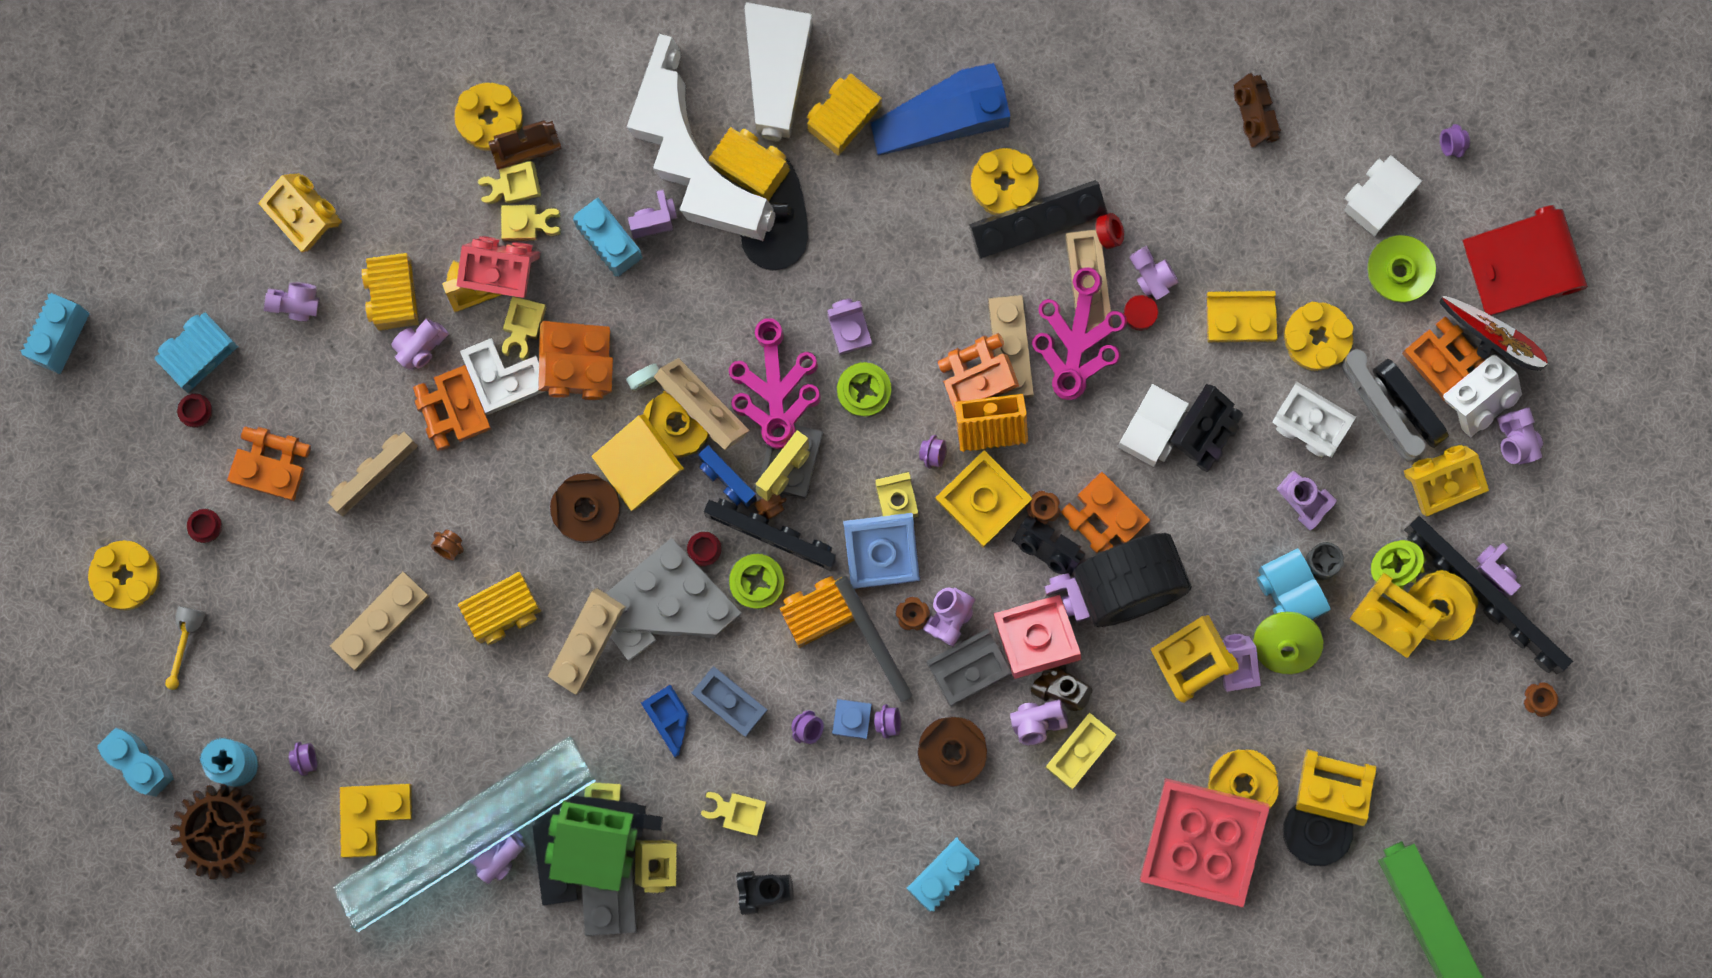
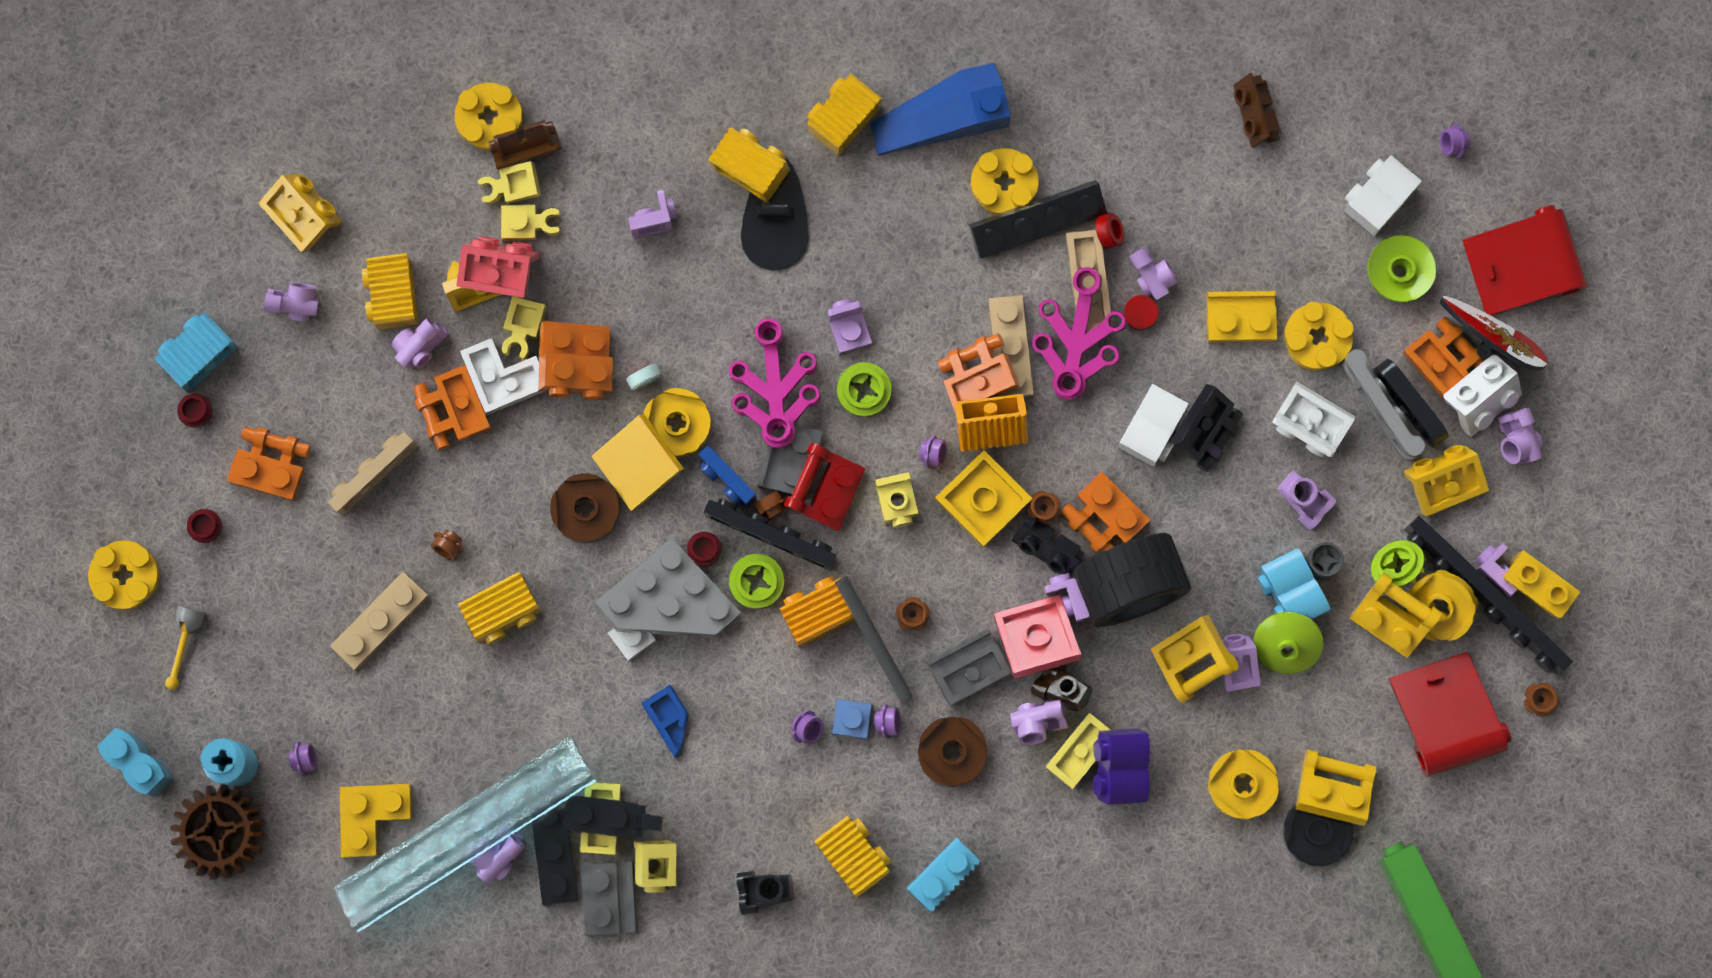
(55, 333): medium azure brick -> none
(586, 641): tan plate -> none
(590, 846): bright green brick -> none
(607, 237): medium azure brick -> none
(662, 119): white arch -> none
(701, 403): tan plate -> none
(729, 701): sand blue plate -> none
(740, 814): light yellow plate -> none
(775, 477): light yellow plate -> none
(777, 59): white slope -> none
(834, 490): none -> red plate
(853, 856): none -> yellow brick
(881, 550): light blue plate -> none
(953, 610): lavender plate -> none
(1122, 766): none -> dark purple brick
(1204, 842): coral plate -> none
(1451, 717): none -> red door
(1540, 584): none -> yellow bracket

